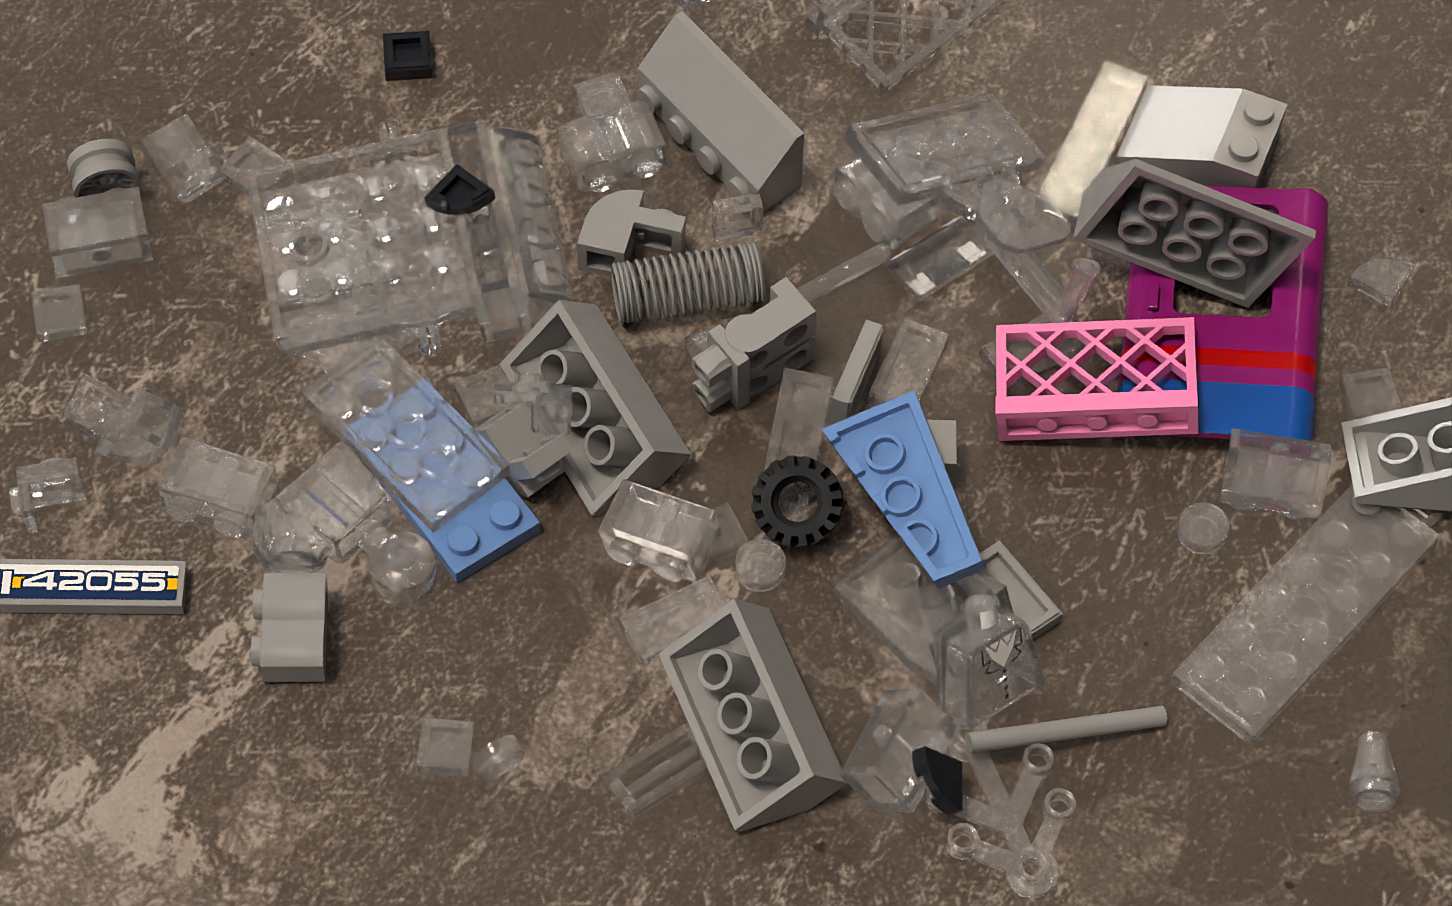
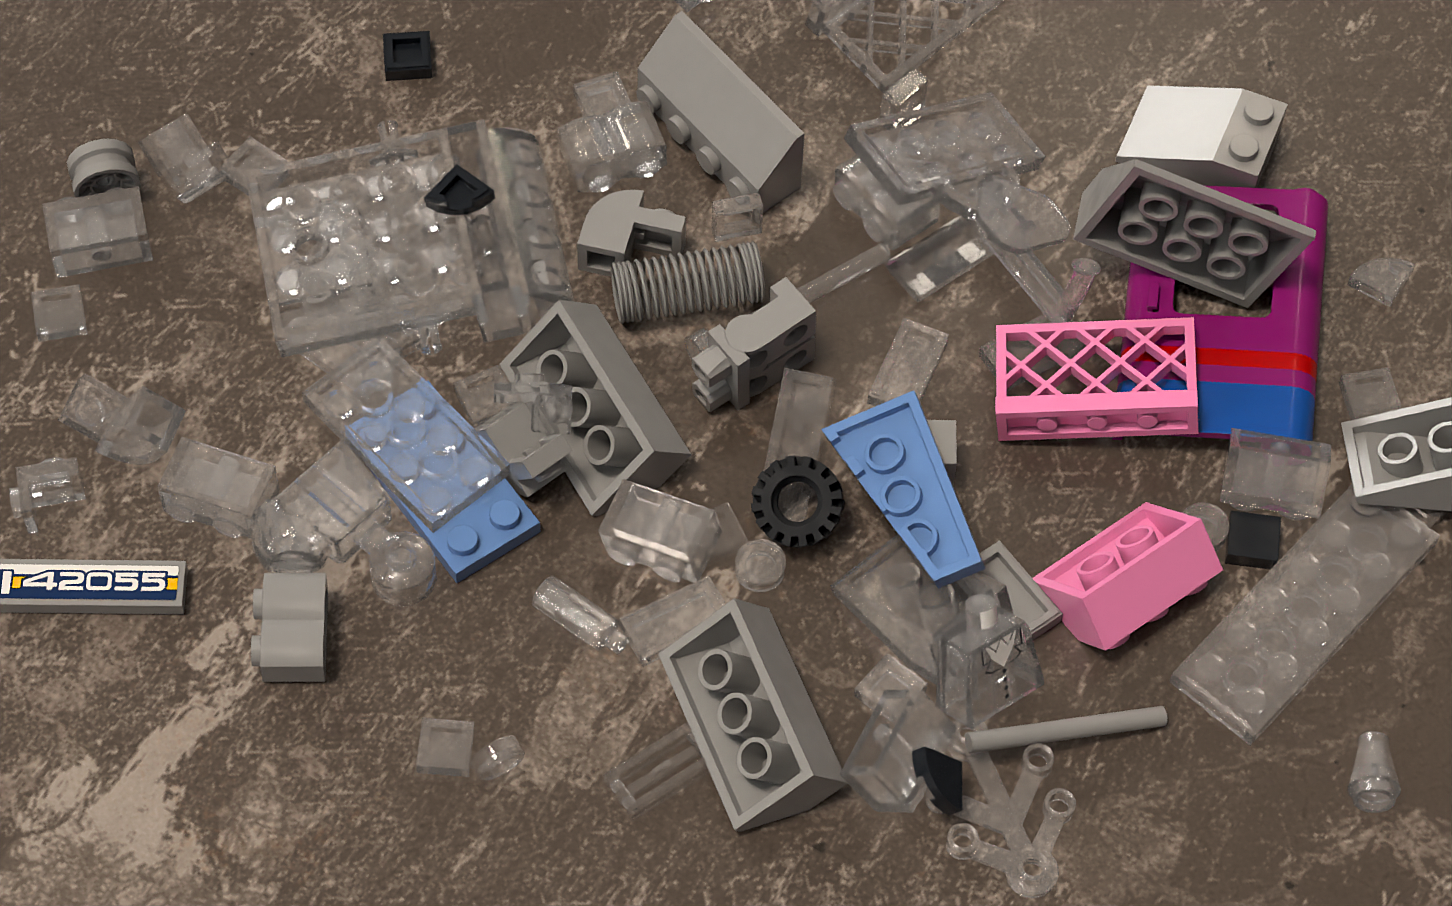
(579, 615): none -> clear cylinder
(857, 372): light grey tile -> none
(887, 675): none -> clear tile
(905, 95): none -> clear tile
(1093, 136): clear tile -> none
(1130, 574): none -> bright pink slope
(1253, 540): none -> black tile

